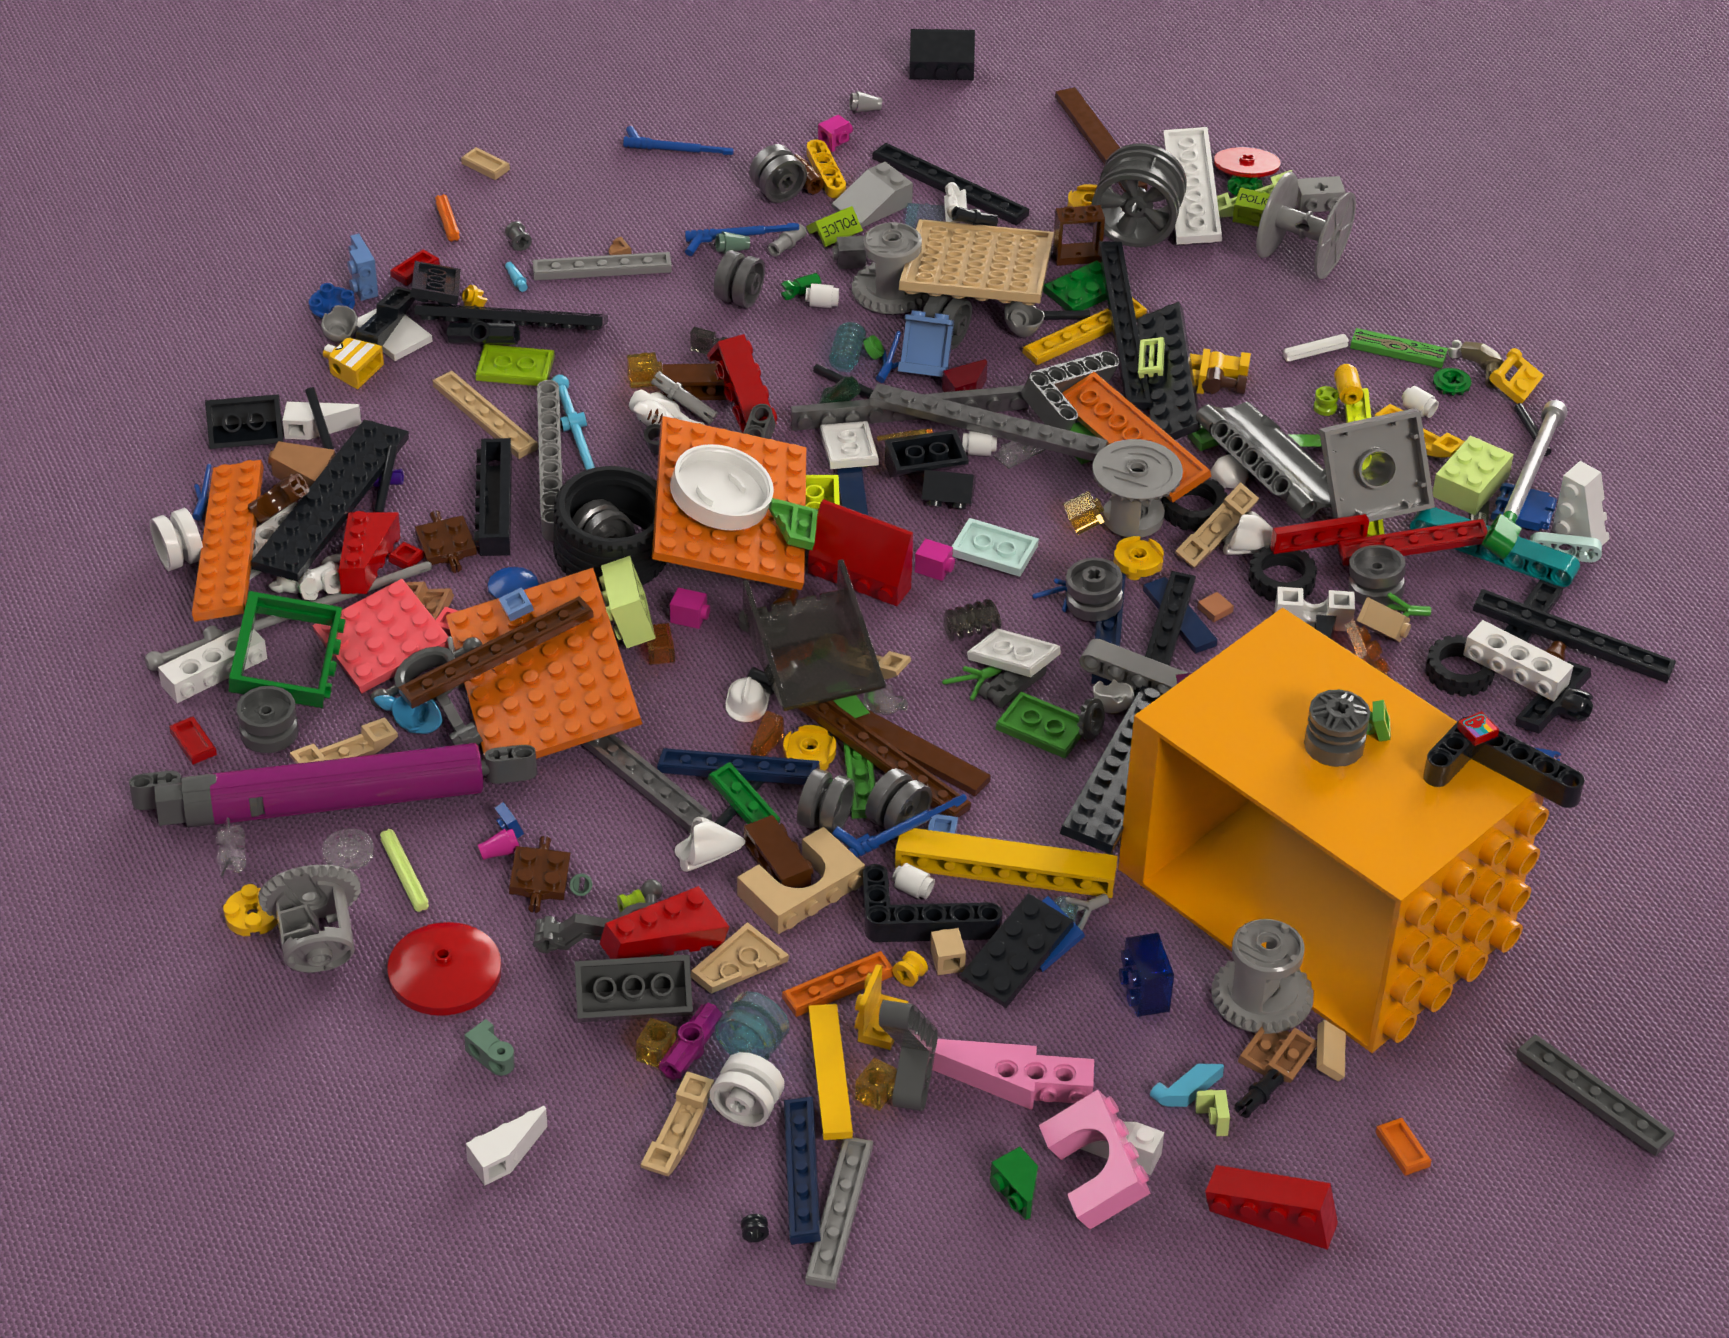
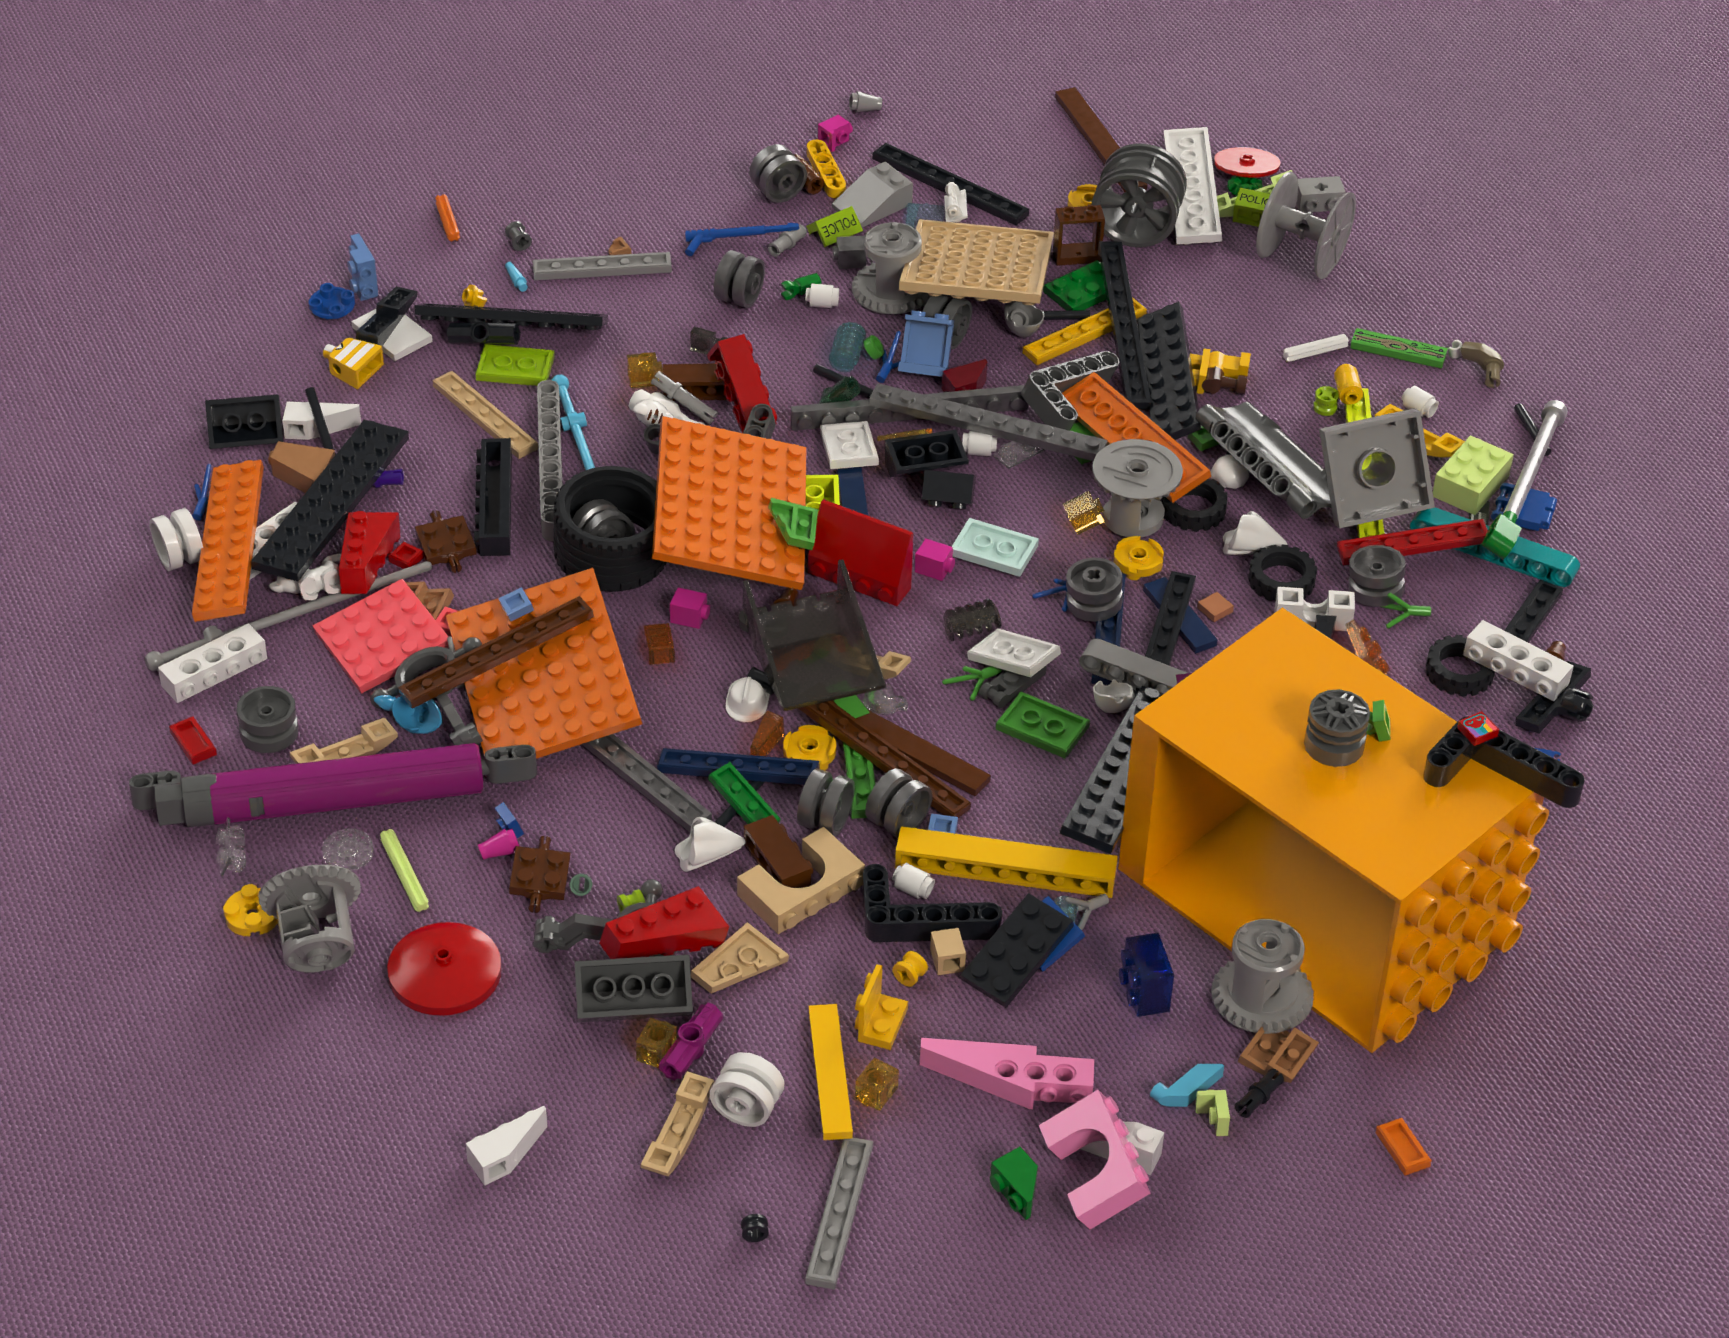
(279, 497): reddish brown piece -> none
(296, 610): green window -> none
(339, 323): light grey hair -> none
(385, 478): black bar -> none
(404, 271): red tile -> none
(435, 283): black plate -> none
(485, 163): tan tile -> none
(489, 1050): sand green leg -> none
(509, 580): blue dish -> none
(626, 602): yellowish green brick -> none
(643, 143): blue piece -> none
(721, 487): white brick -> none
(729, 241): sand green cone -> none
(752, 1025): clear light blue wheel -> none
(802, 1171): dark blue tile -> none
(835, 984): orange tile -> none
(867, 843): blue piece -> none
(918, 1048): dark grey beam -> none
(942, 54): black slope -> none
(974, 216): black pin -> none
(1091, 718): dark grey gear -> none
(1151, 369): yellowish green tile -> none
(1217, 526): tan slope -> none
(1275, 1203): red wedge -> none
(1306, 440): bright green sticker -> none
(1318, 533): red plate -> none
(1331, 1050): tan tile -> none
(1384, 620): tan slope -> none
(1448, 375): green gear -> none
(1522, 381): yellow plate -> none
(1574, 635): black tile -> none
(1580, 504): white wedge -> none
(1583, 543): light aqua beam -> none
(1595, 1095): dark grey plate -> none

